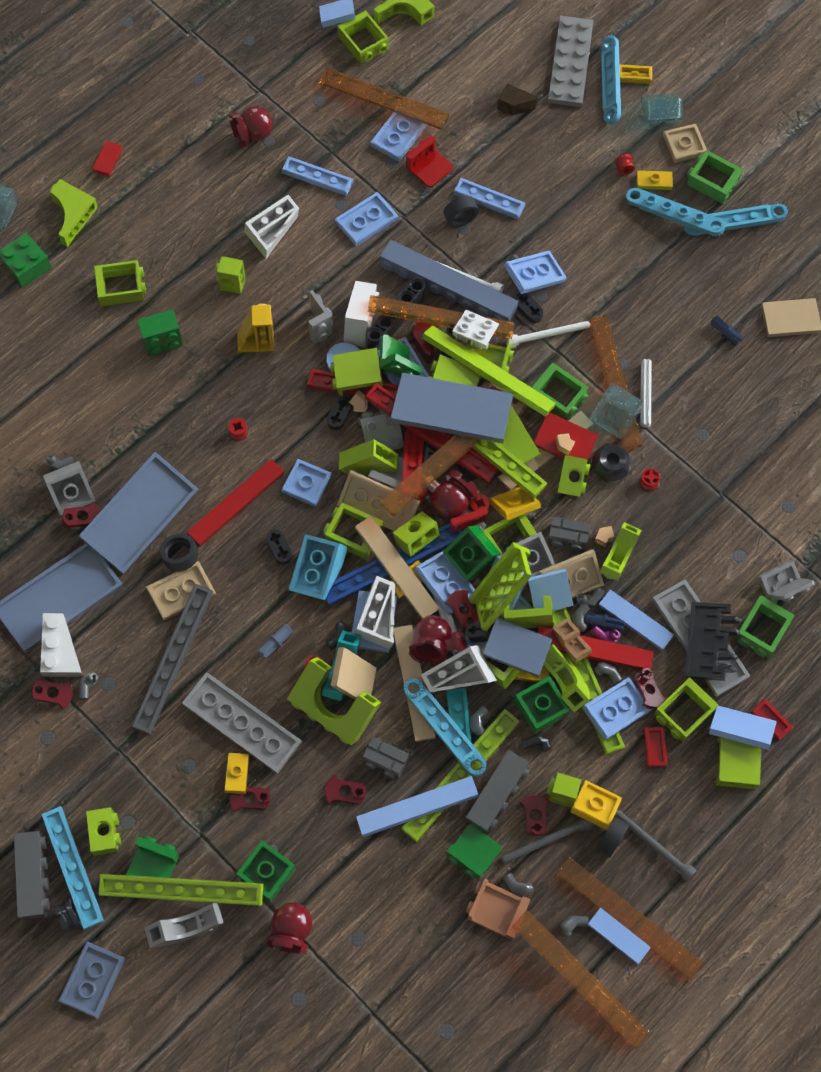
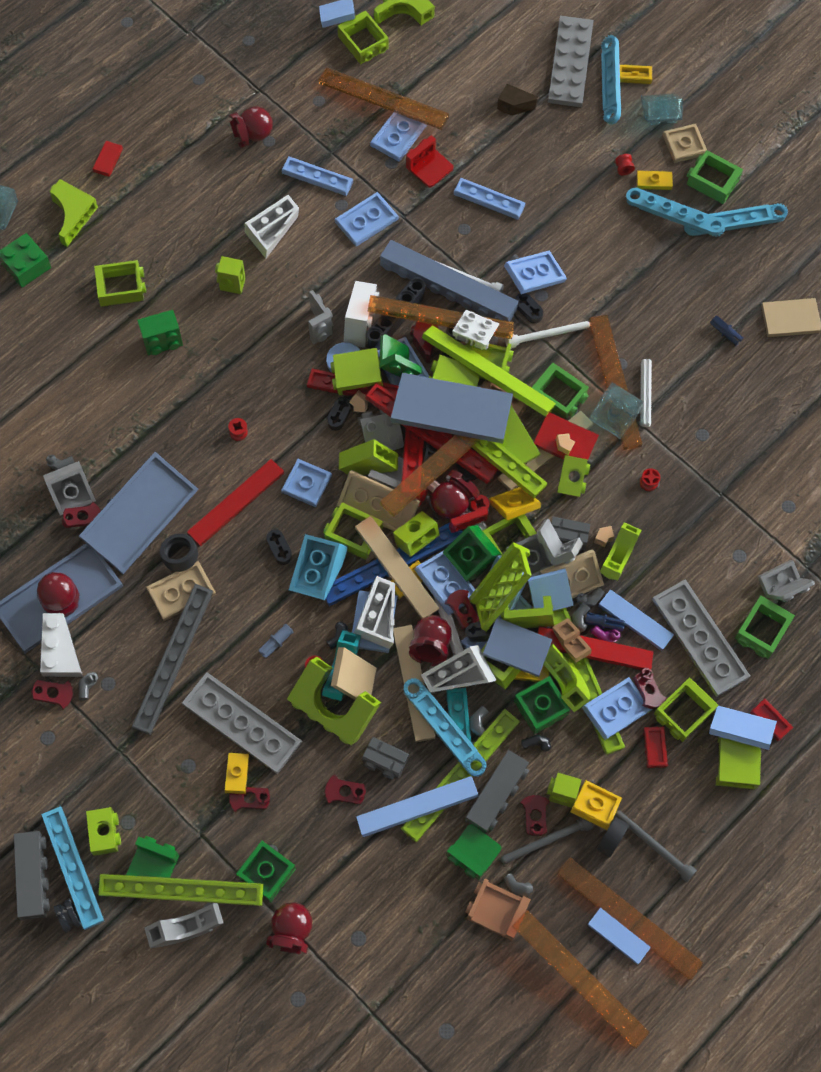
(58, 594): none -> dark red tile
(92, 980): sand blue tile -> none
(256, 330): yellow wedge -> none
(457, 642): dark red piece -> none
(461, 211): black tyre -> none
(554, 548): none -> light grey bracket
(571, 922): dark grey arm -> none
(610, 670): dark grey arm -> none
(611, 463): black piece -> none
(708, 638): black hinge -> none

